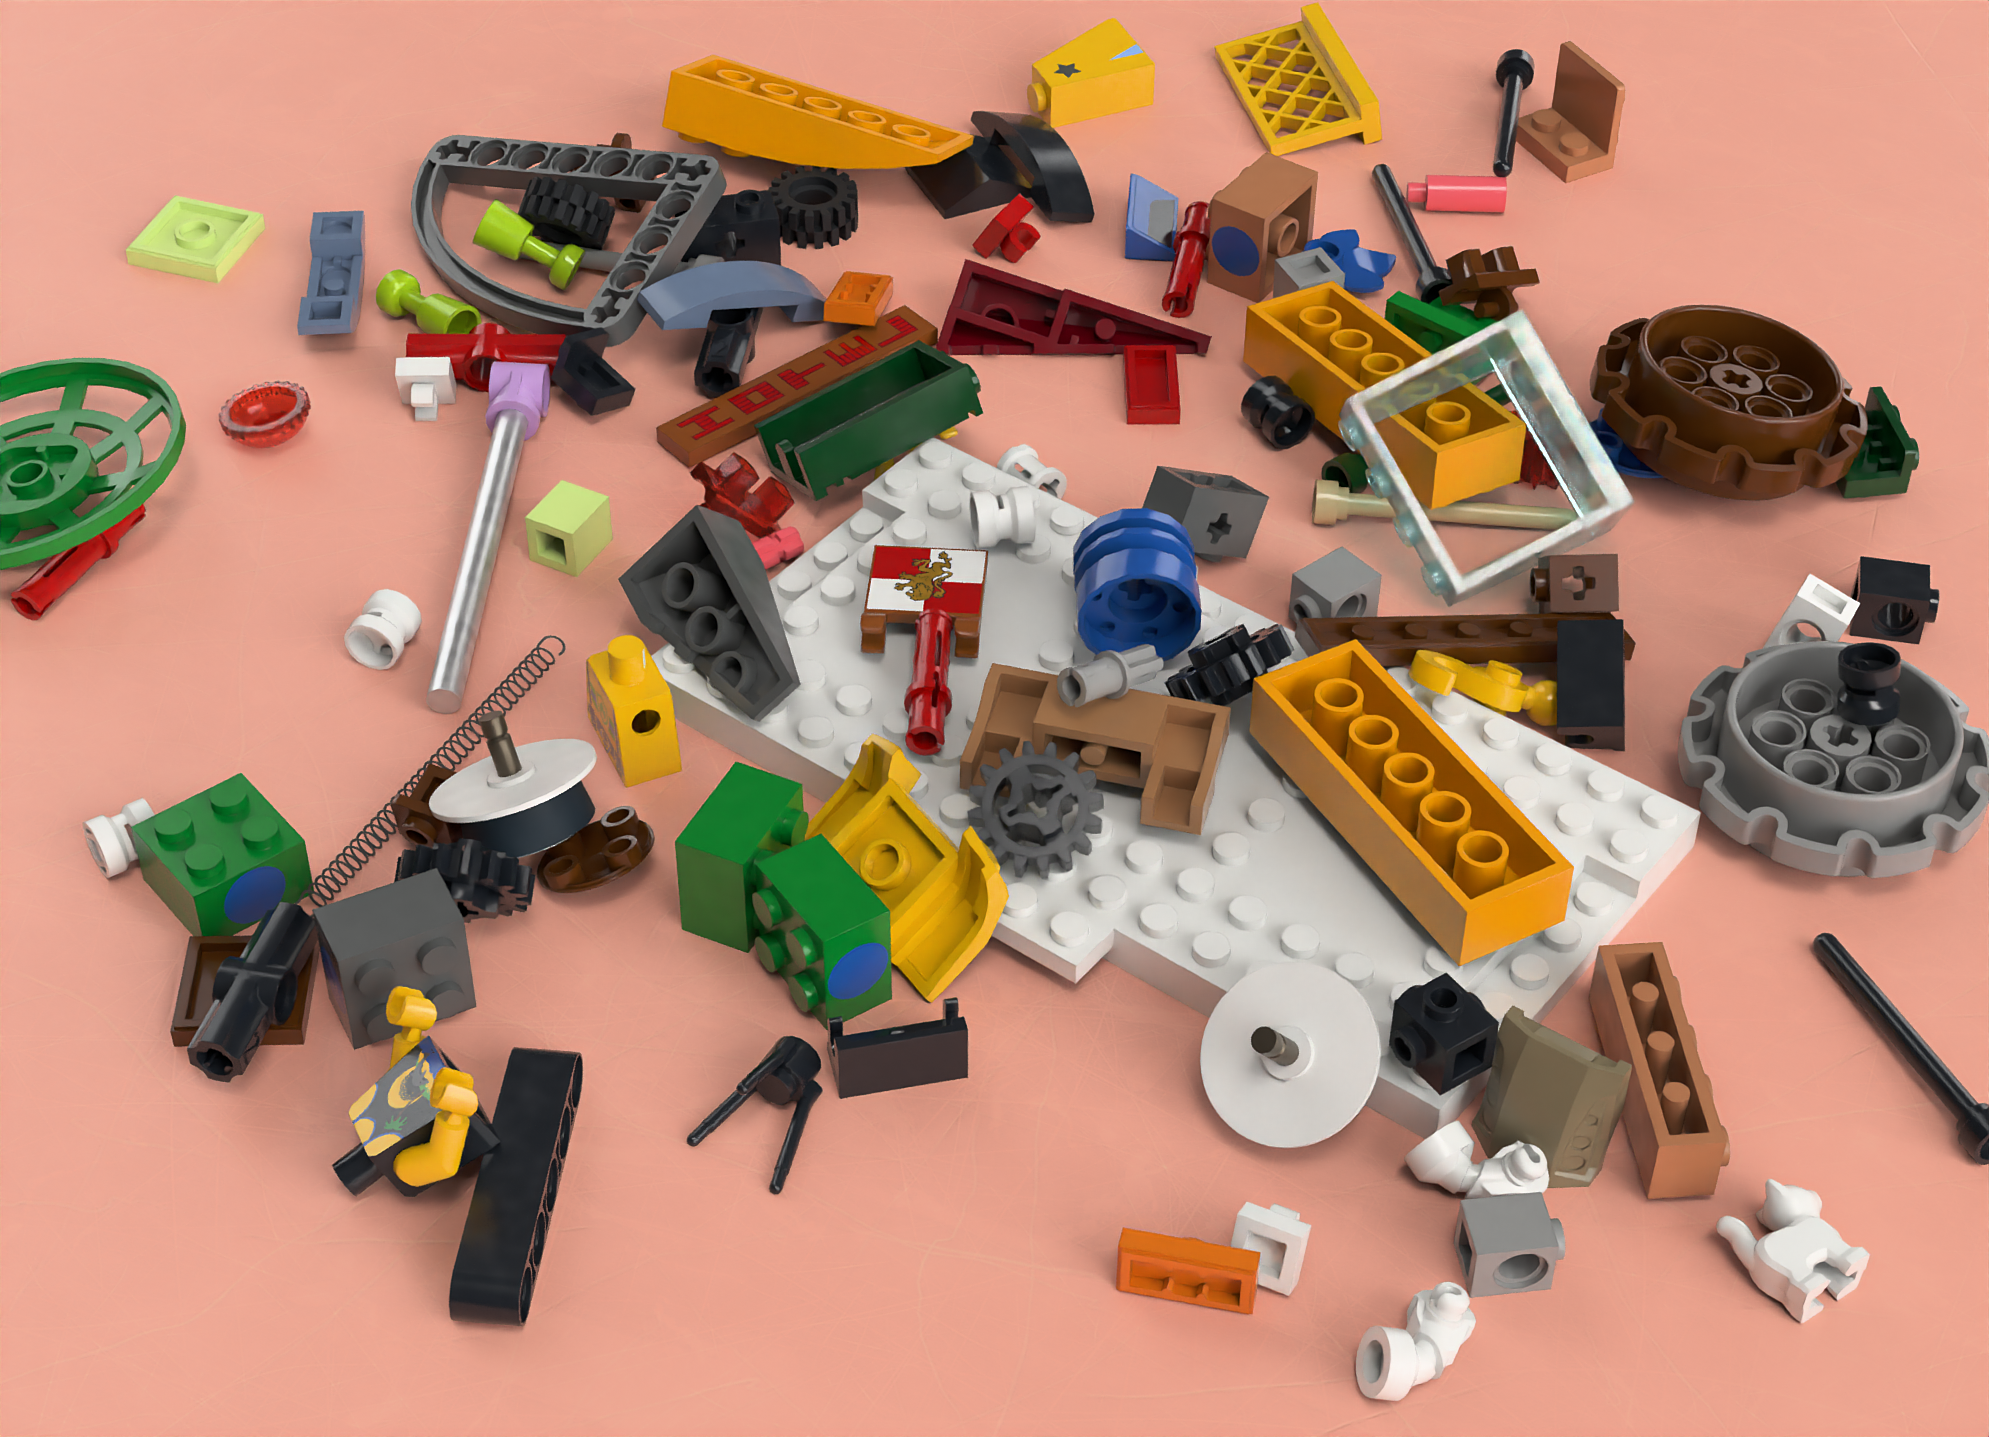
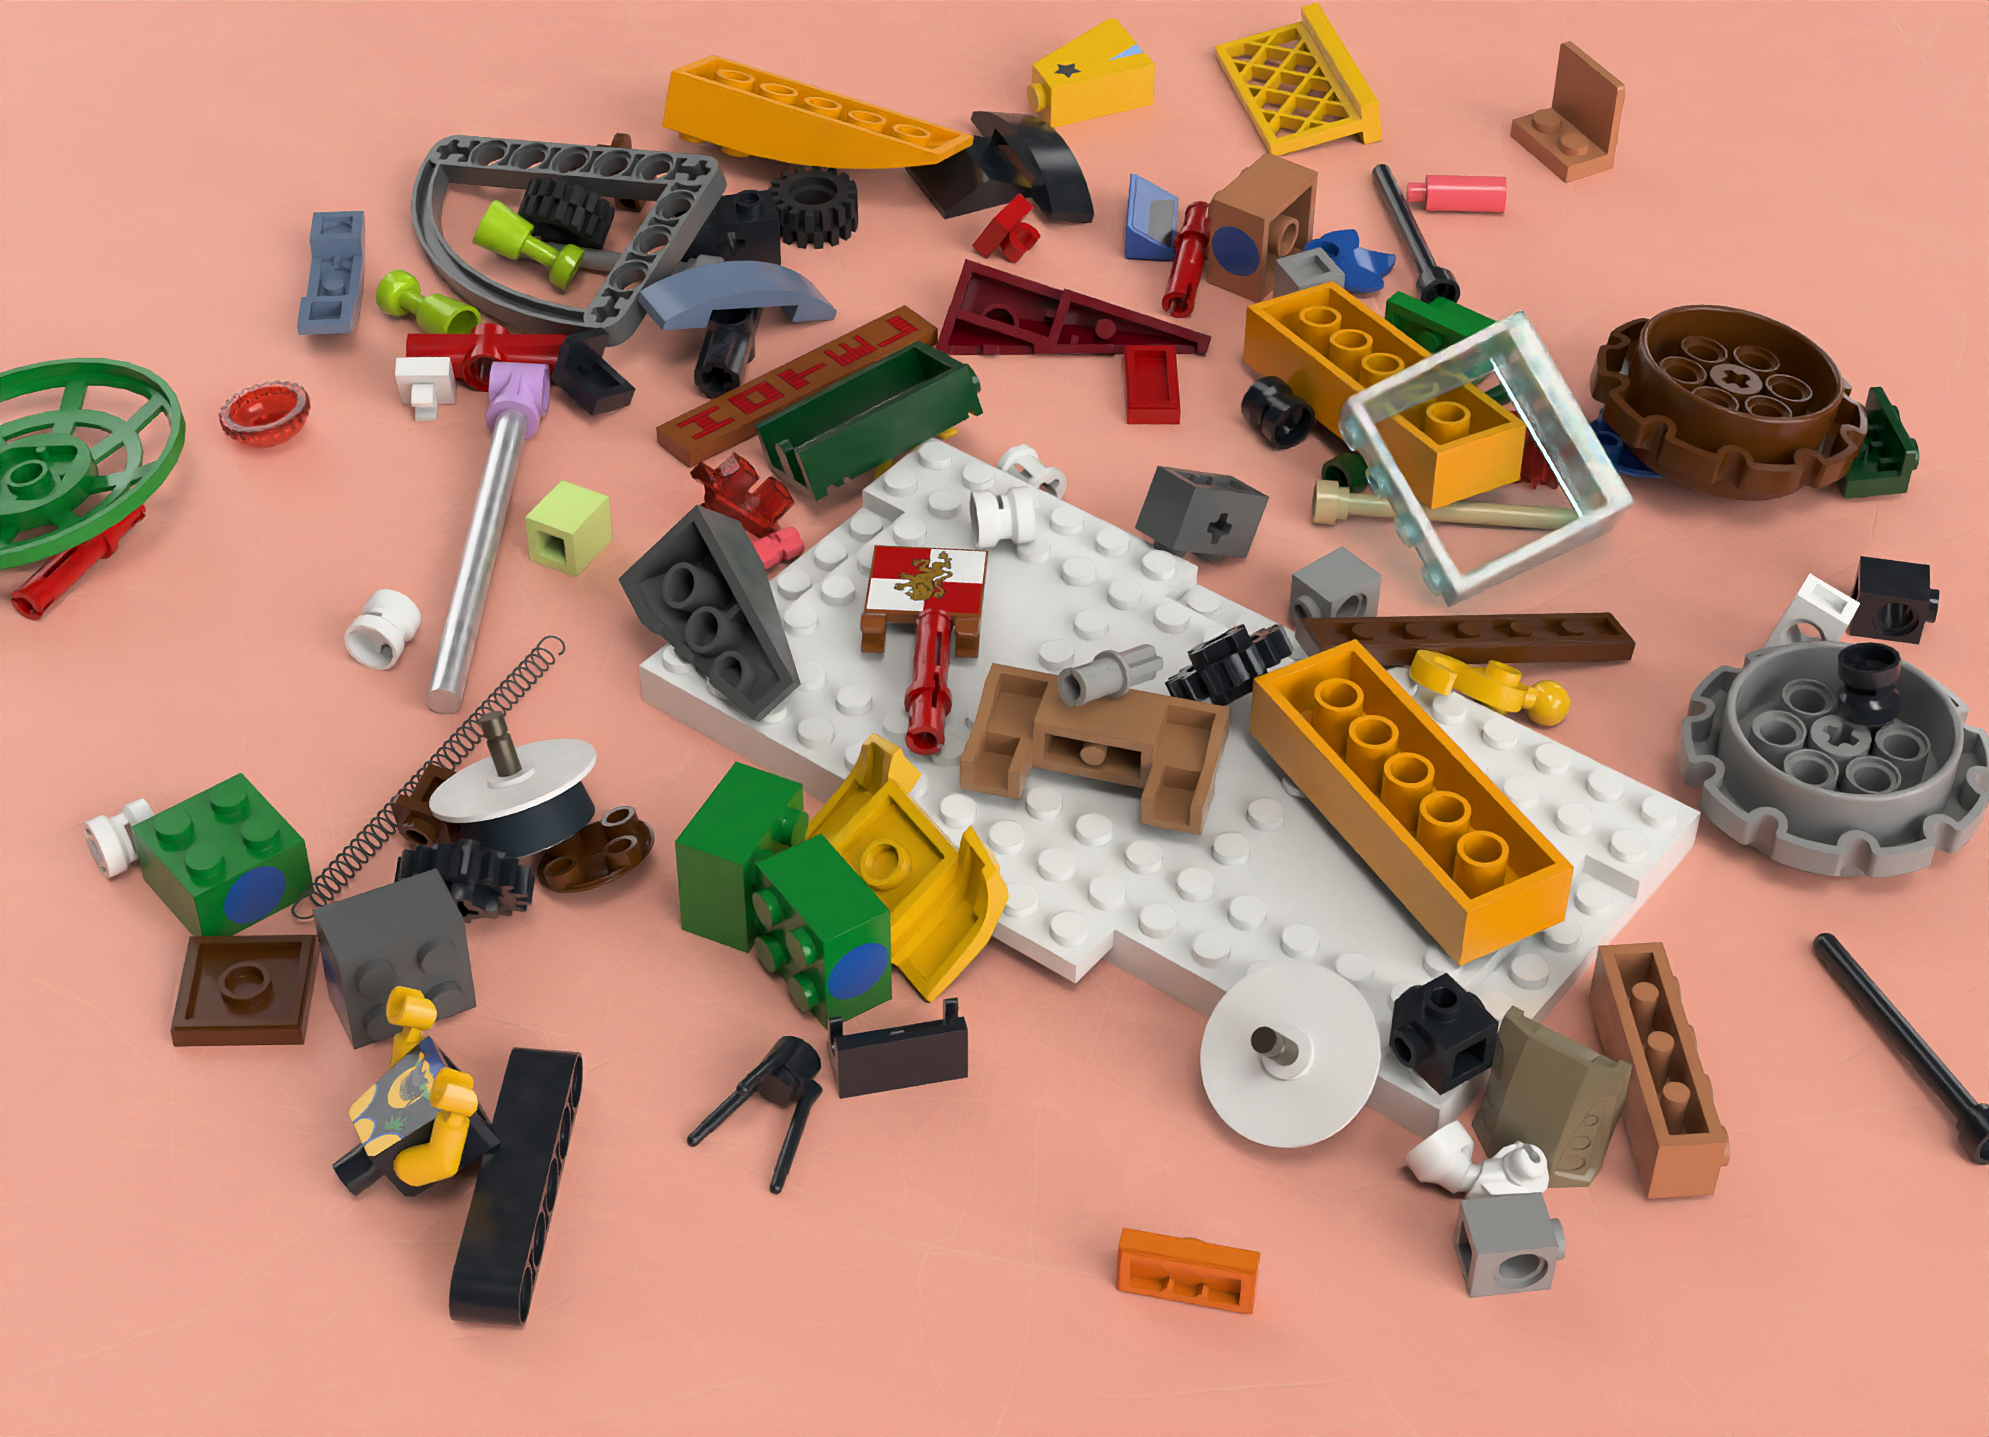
(195, 239): yellowish green tile -> none
(253, 992): black piece -> none
(620, 687): yellow torso -> none
(858, 298): orange plate -> none
(1055, 794): black gear -> none
(1136, 583): blue wheel -> none
(1279, 1239): white tile -> none
(1397, 1359): white arm -> none
(1487, 281): reddish brown hips -> none
(1513, 74): black piece -> none
(1591, 683): black hinge -> none
(1599, 580): reddish brown brick -> none
(1799, 1255): white animal -> none

